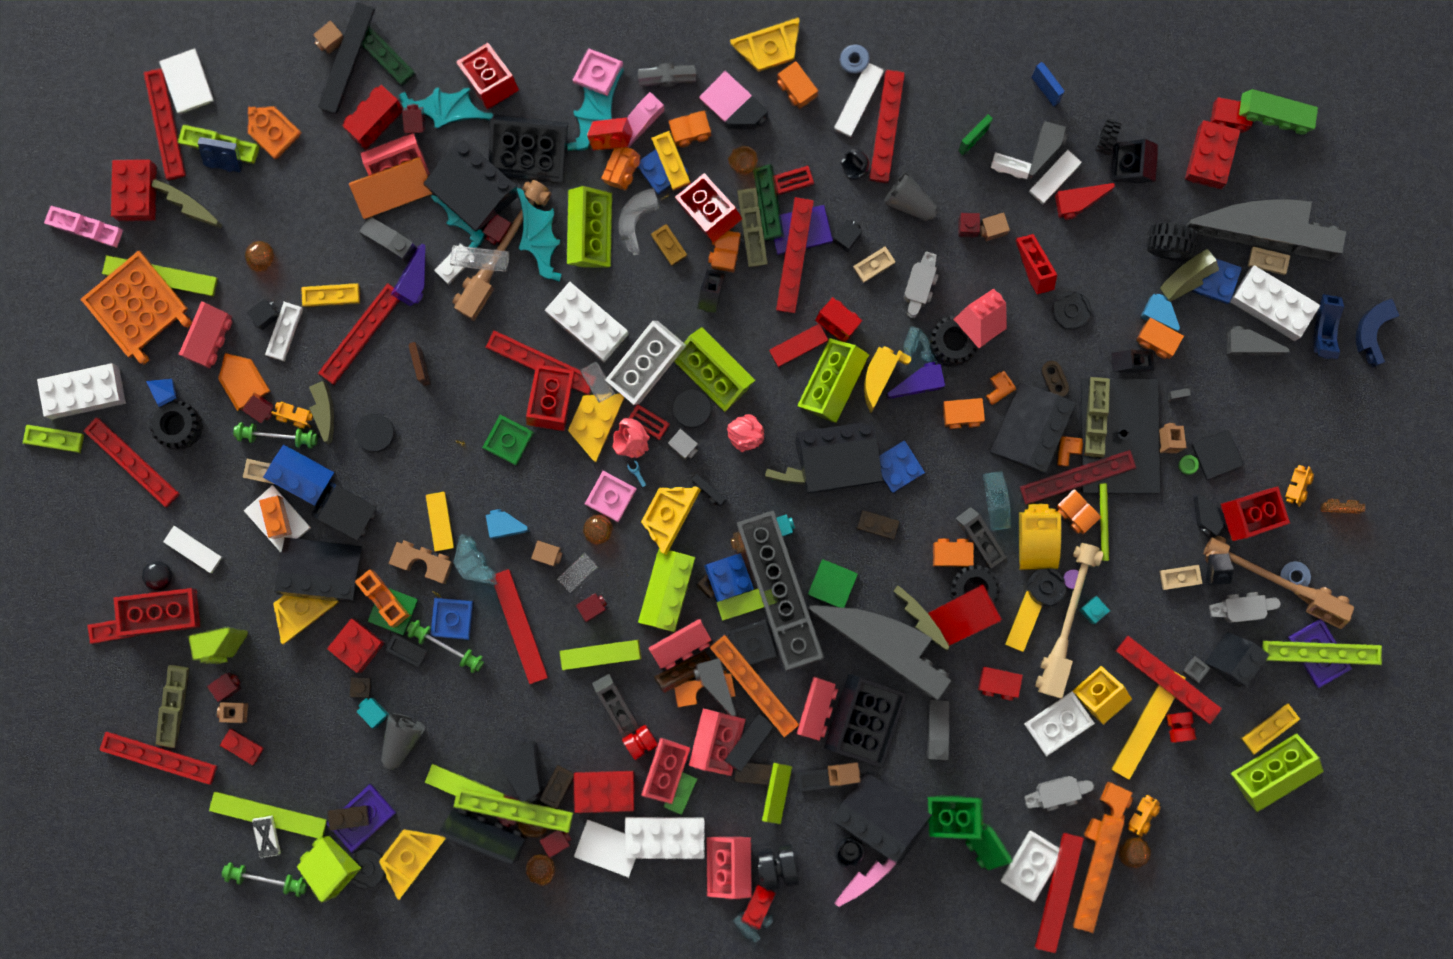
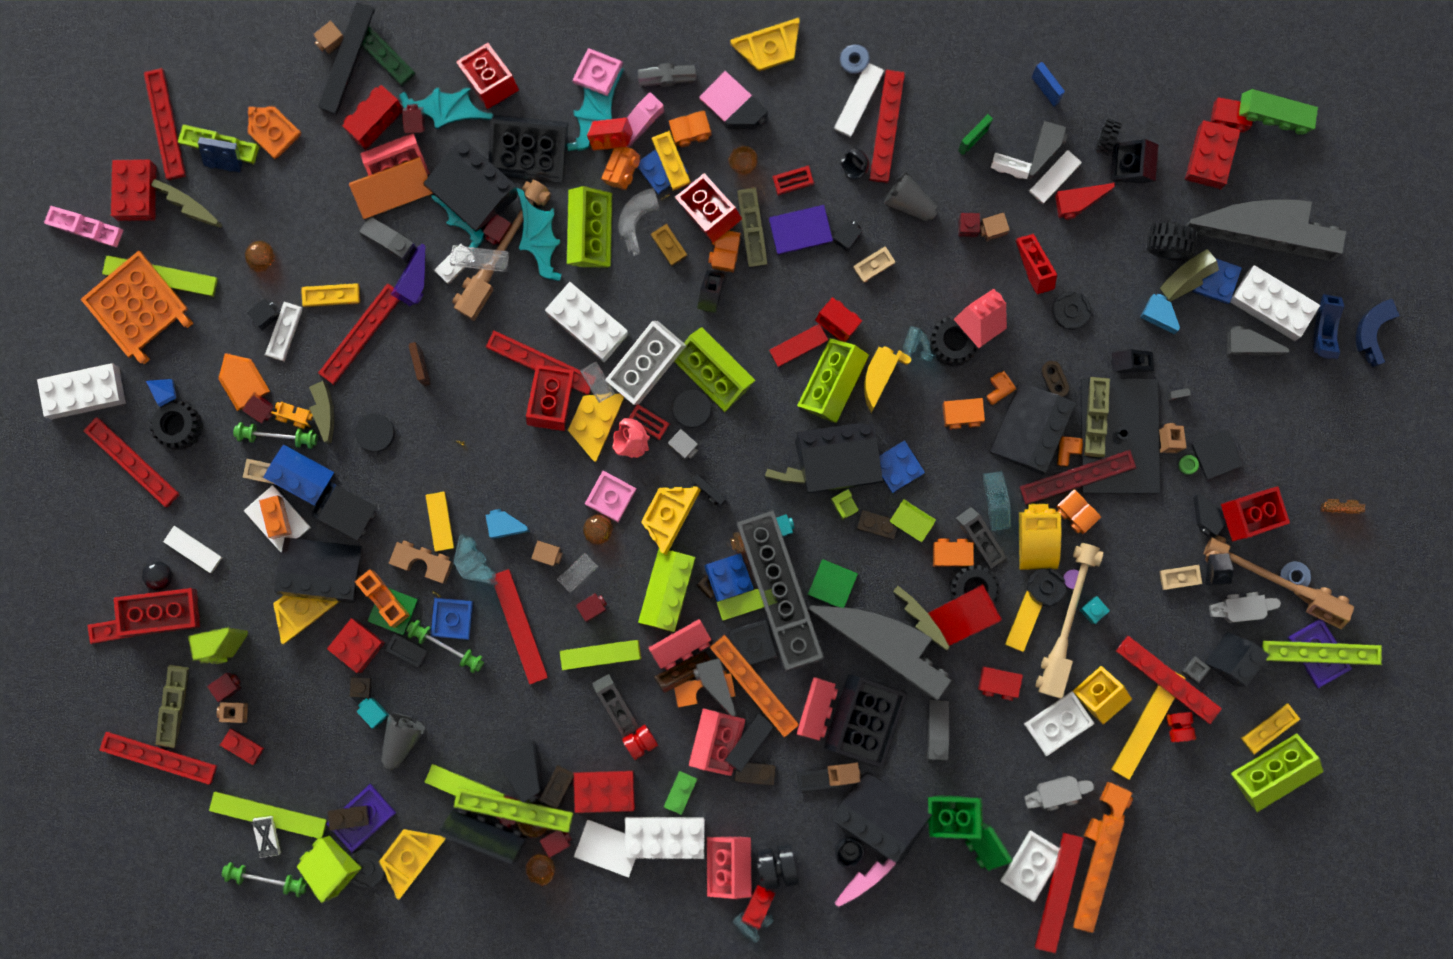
(53, 438): lime tile -> none
(186, 81): white tile -> none
(206, 335): coral slope -> none
(508, 440): green tile -> none
(636, 471): medium azure hand -> none
(666, 771): coral slope -> none
(745, 433): coral hair -> none
(768, 203): dark green tile -> none
(777, 793): lime tile -> none
(794, 255): red plate -> none
(797, 85): orange brick -> none
(844, 504): none -> lime panel
(912, 520): none -> lime panel
(919, 284): light grey hinge -> none
(924, 380): dark purple slope -> none
(1104, 522): lime bar -> none
(1134, 852): clear orange hair -> none
(1142, 822): light orange hinge -> none
(1159, 338): orange brick -> none
(1268, 260): tan plate -> none
(1299, 493): light orange hinge -> none

